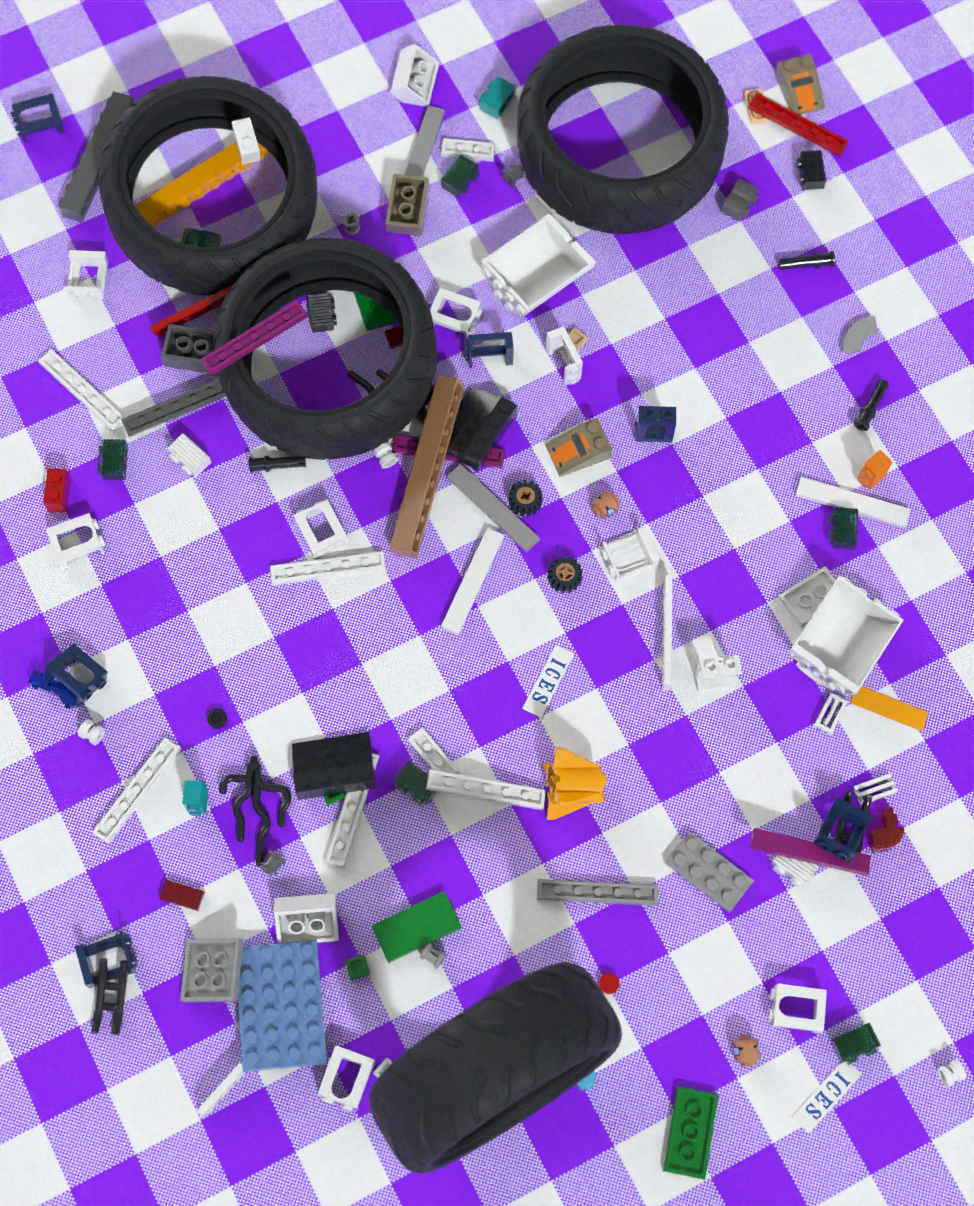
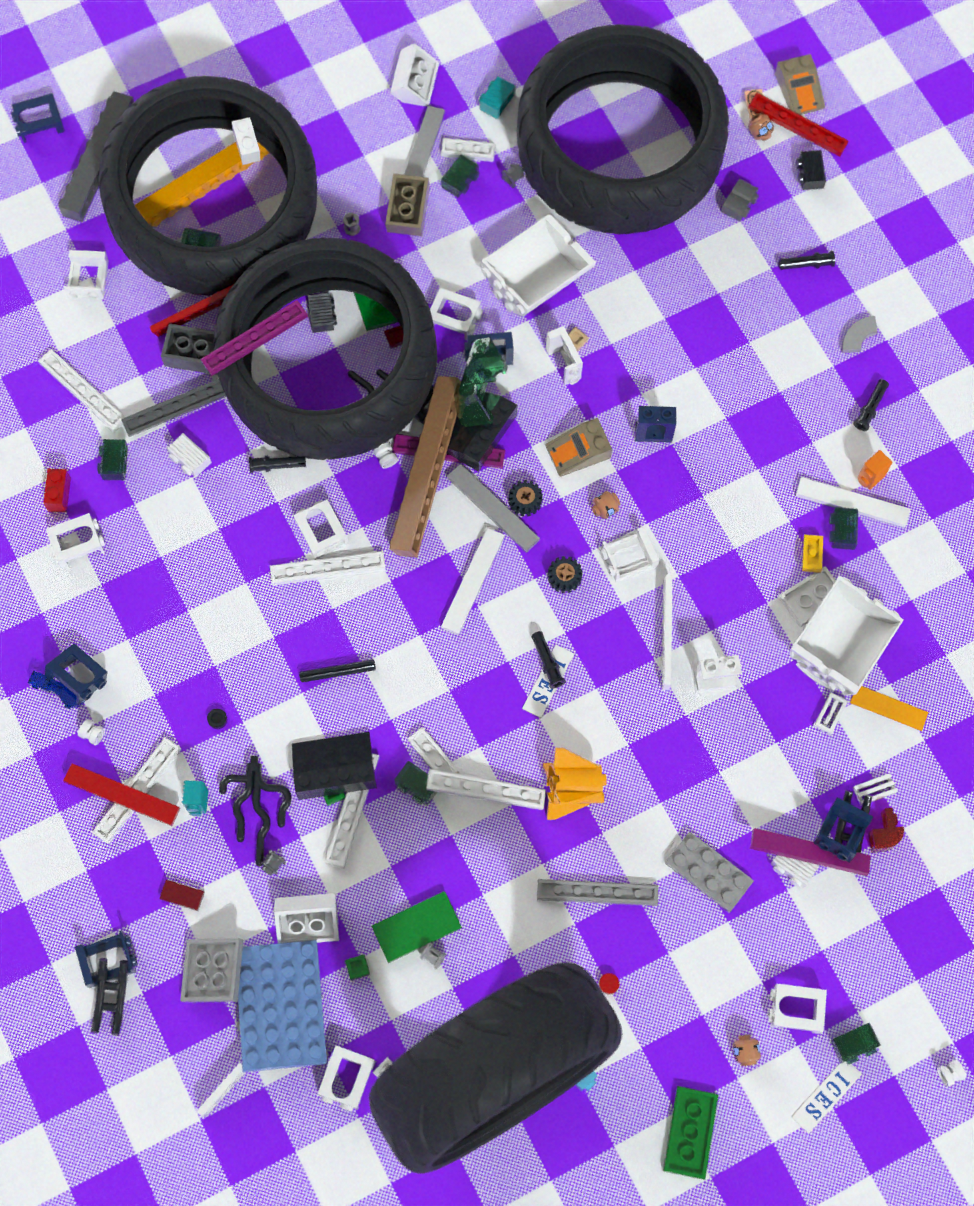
(121, 794): none -> red tile
(337, 670): none -> black axle
(481, 368): none -> clear green windscreen
(550, 667): none -> black pin
(760, 127): none -> nougat head
(812, 553): none -> yellow plate

